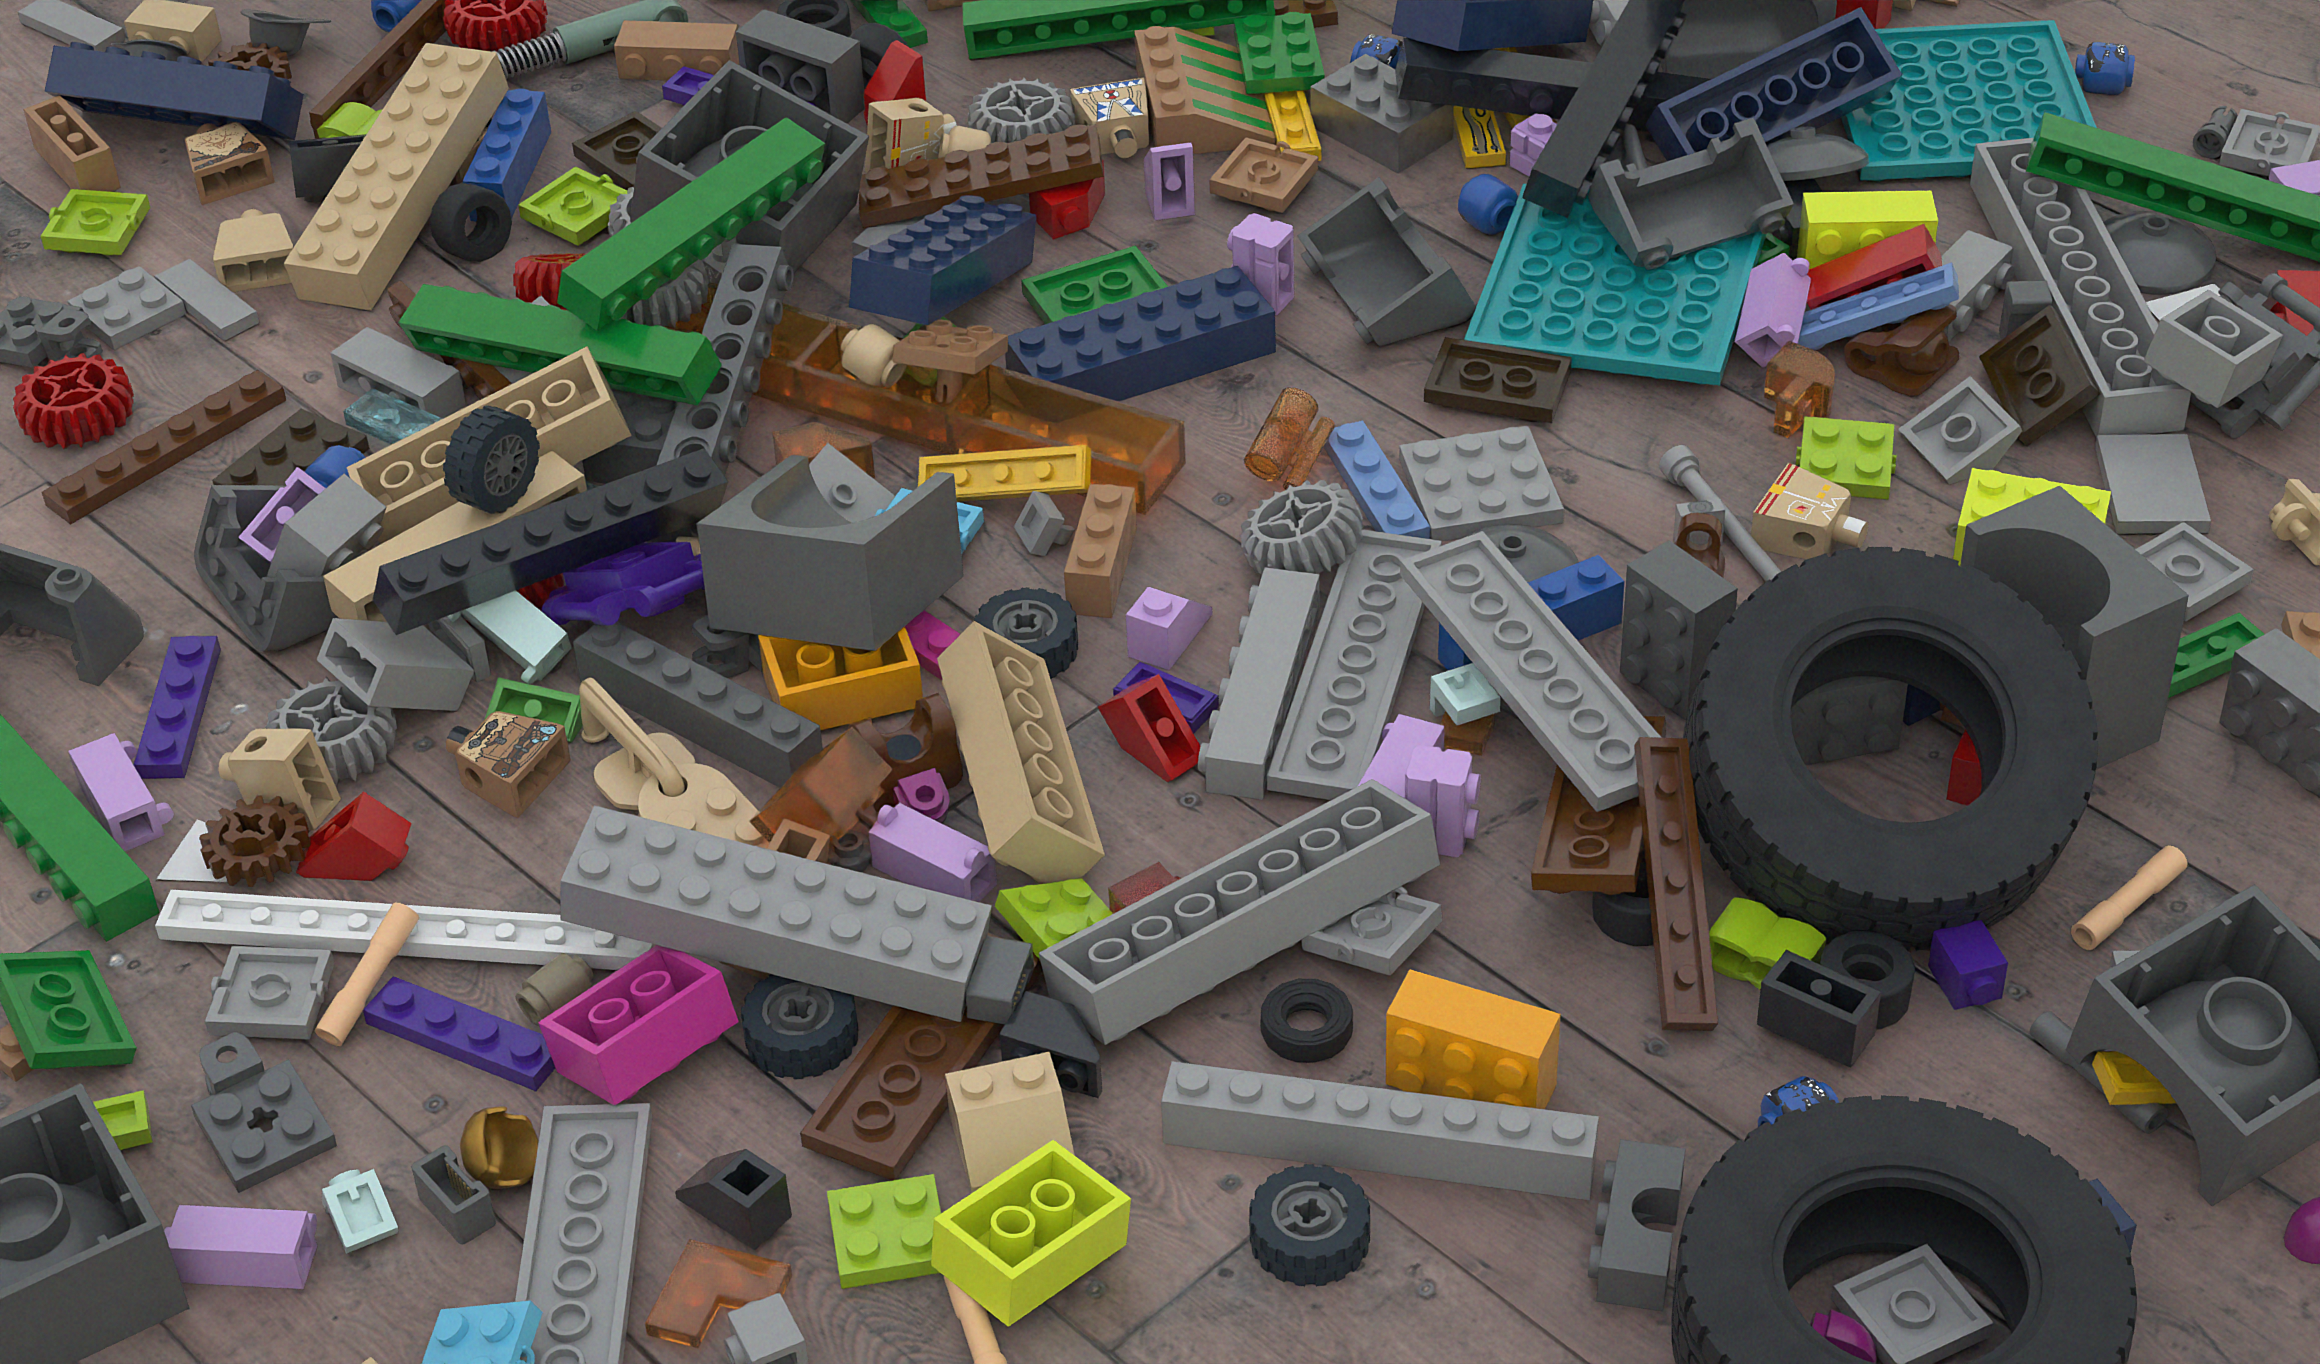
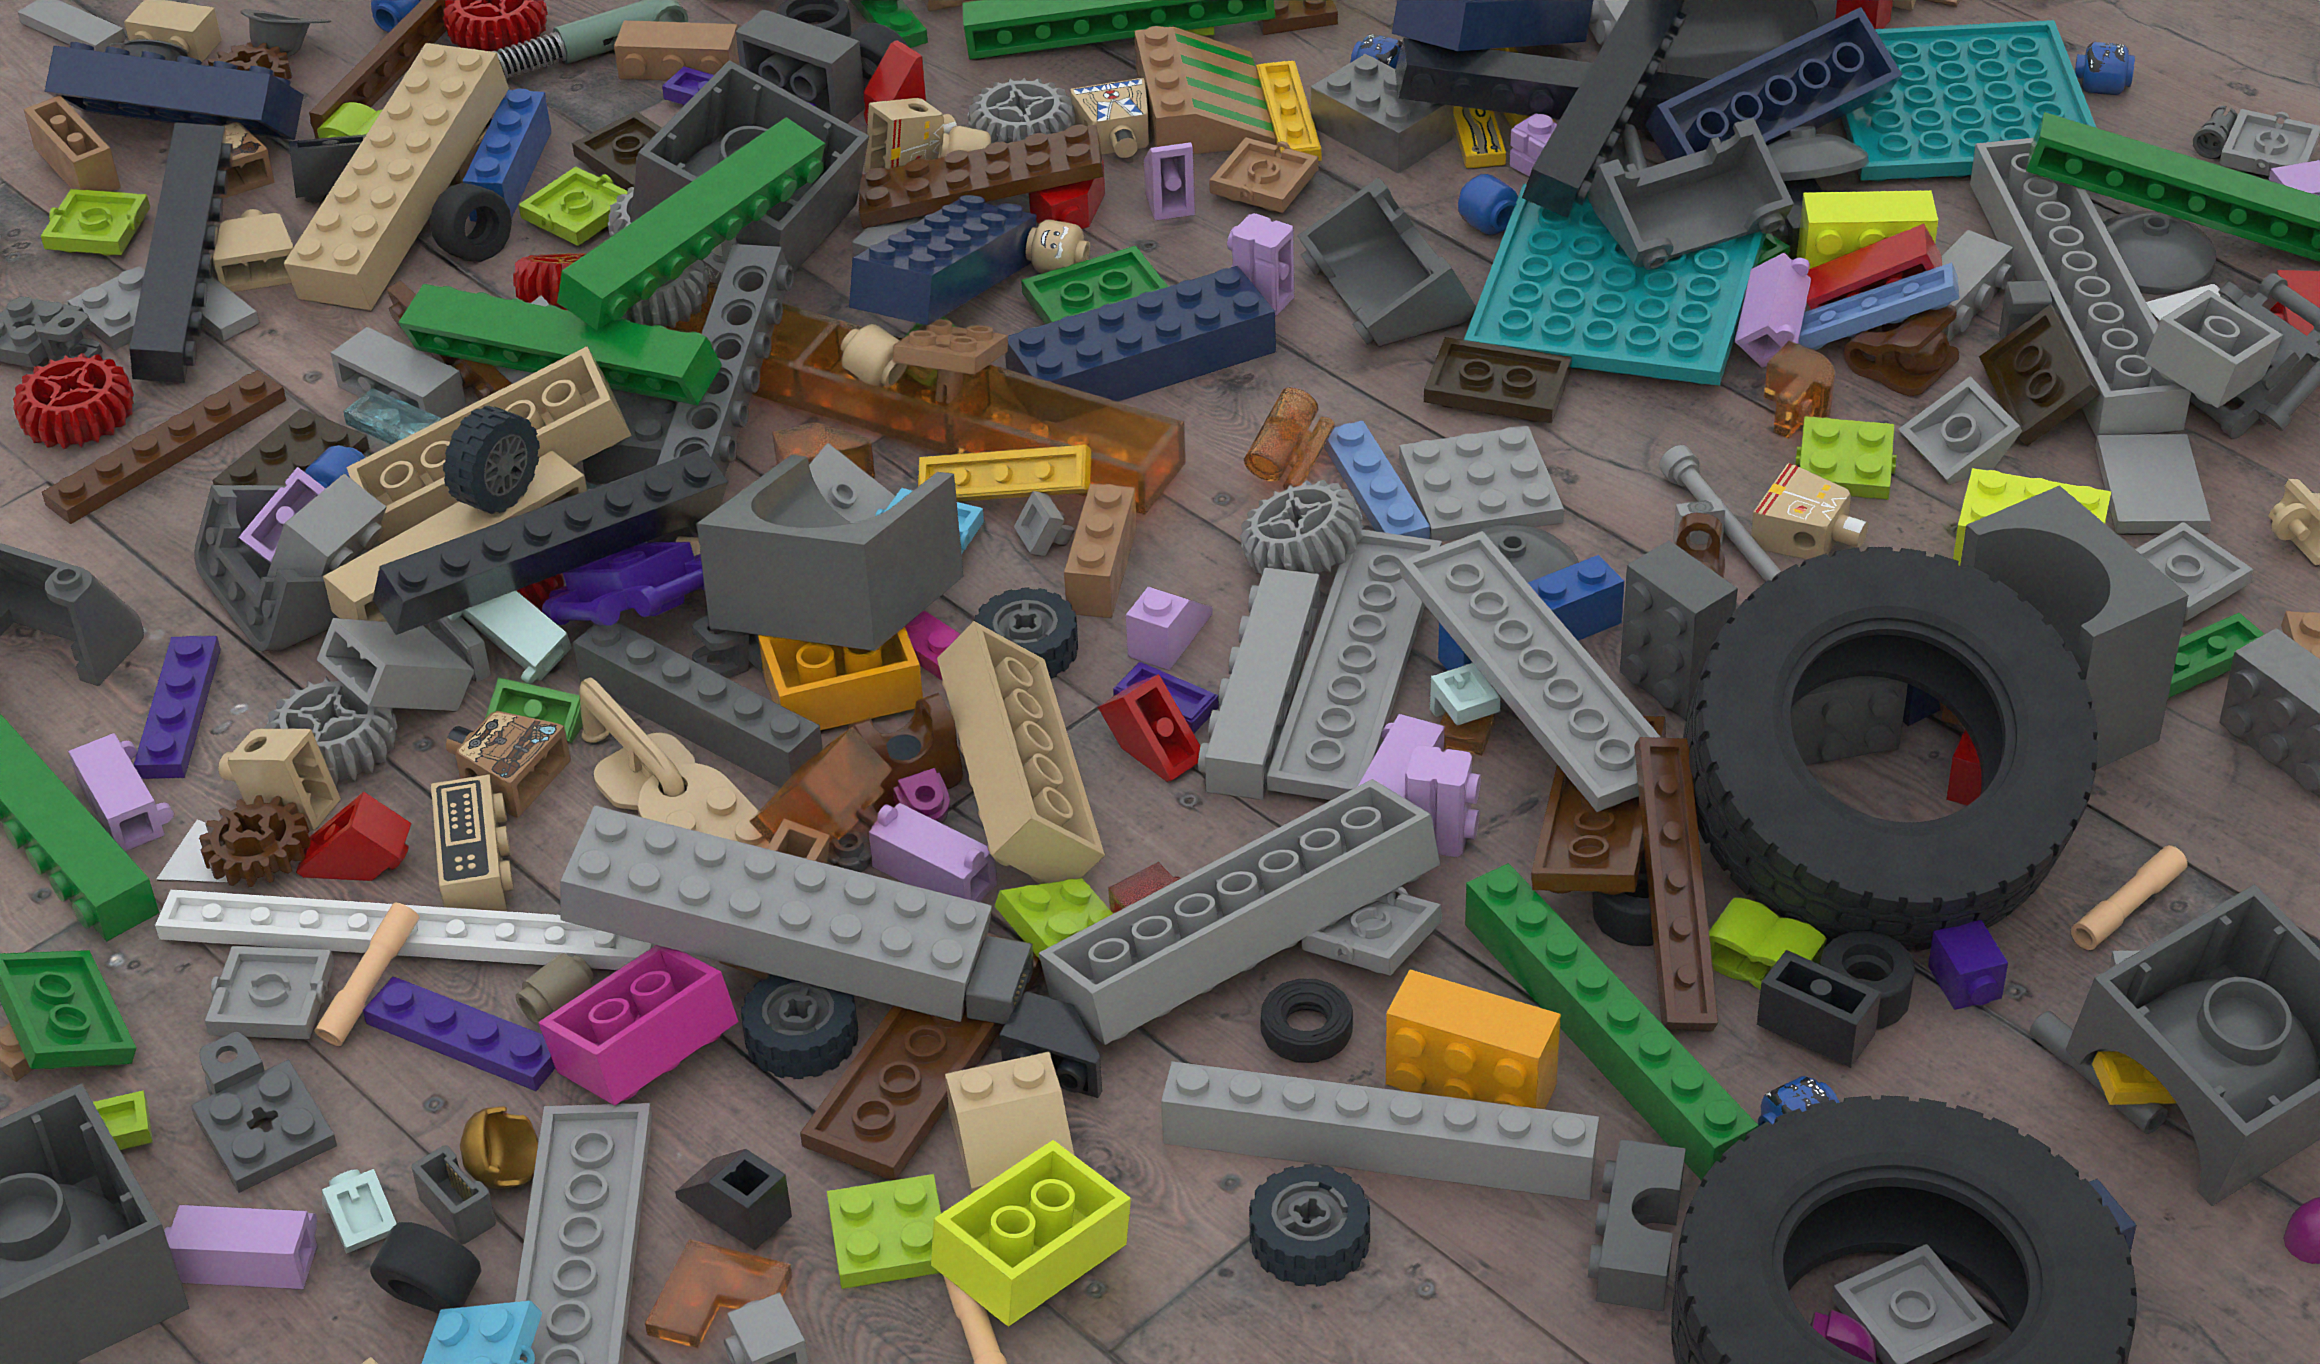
(180, 254): none -> black brick
(425, 1267): none -> black tyre
(471, 844): none -> tan brick
(1056, 246): none -> tan head
(1278, 52): green plate -> none
(1605, 1019): none -> green brick

